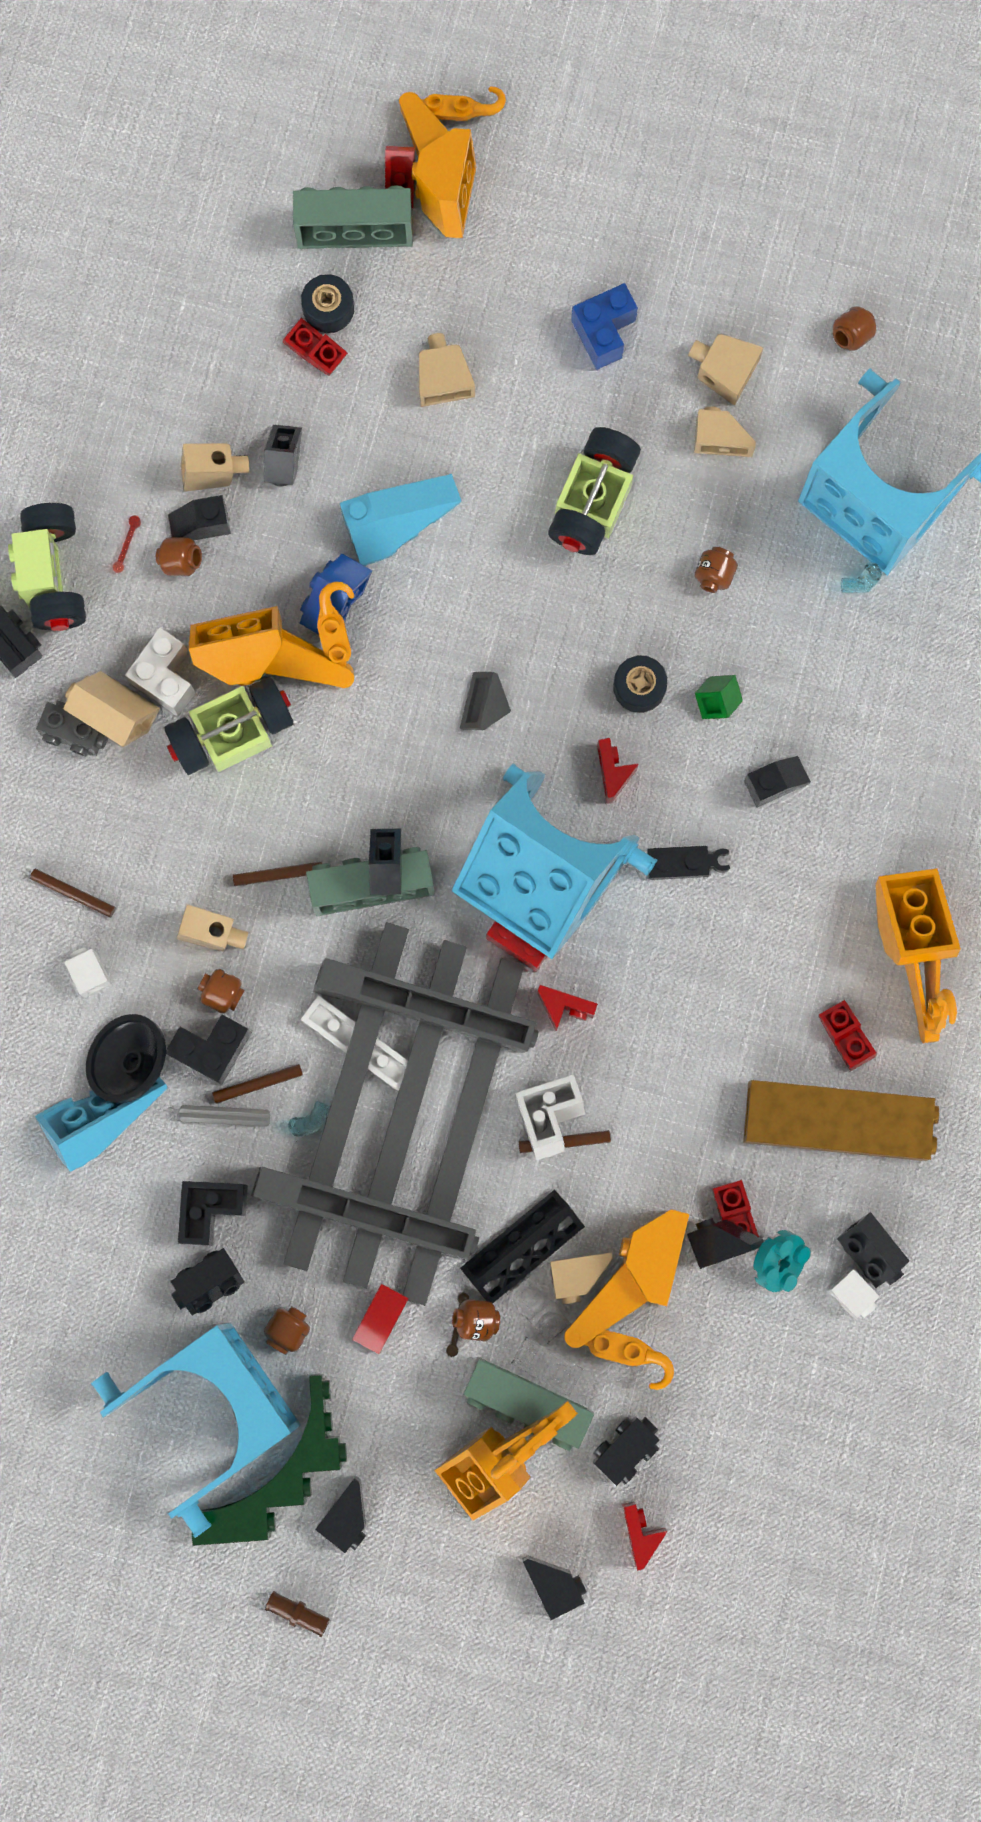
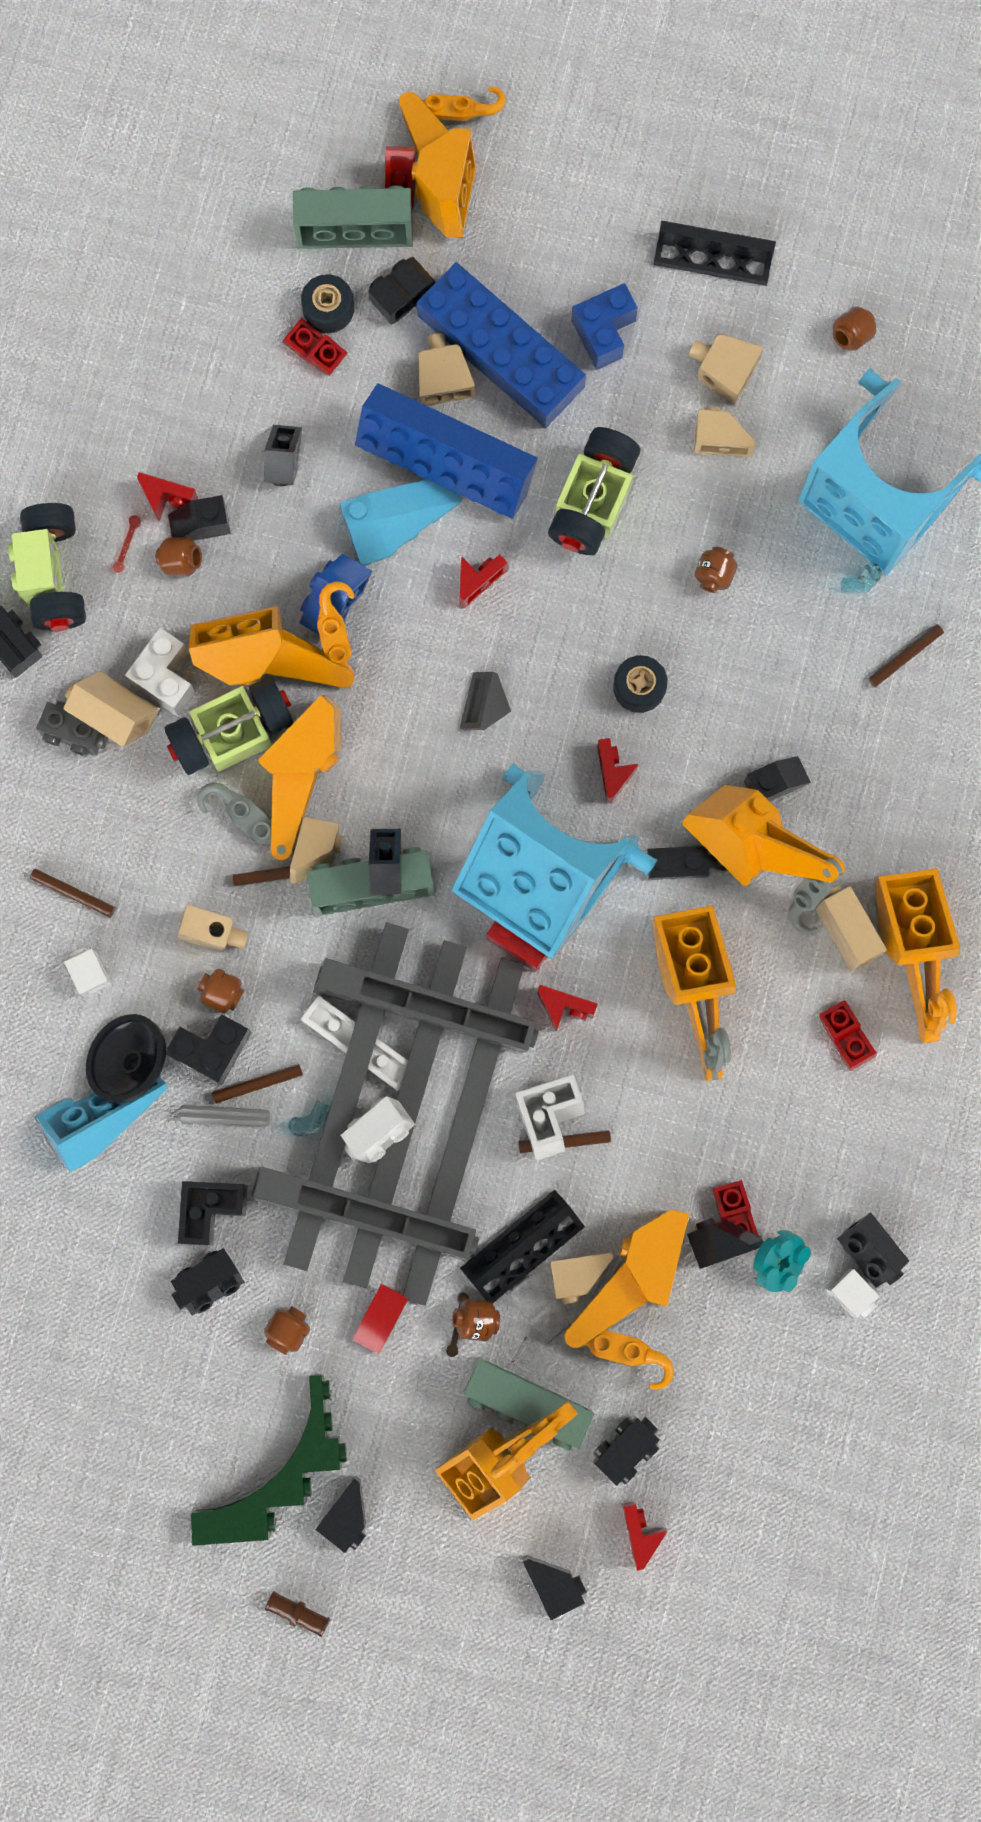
(160, 491): none -> red slope
(210, 466): tan torso -> none
(258, 1406): medium azure piece -> none
(294, 761): none -> light orange slope
(315, 845): none -> tan slope
(377, 1130): none -> white brick
(399, 291): none -> black brick
(445, 451): none -> blue brick
(473, 583): none -> red slope
(501, 344): none -> blue brick
(697, 969): none -> light orange slope
(716, 243): none -> black fence
(718, 697): green panel -> none
(750, 839): none -> light orange slope
(840, 1120): pearl gold brick -> none
(850, 928): none -> tan brick
(906, 655): none -> reddish brown bar

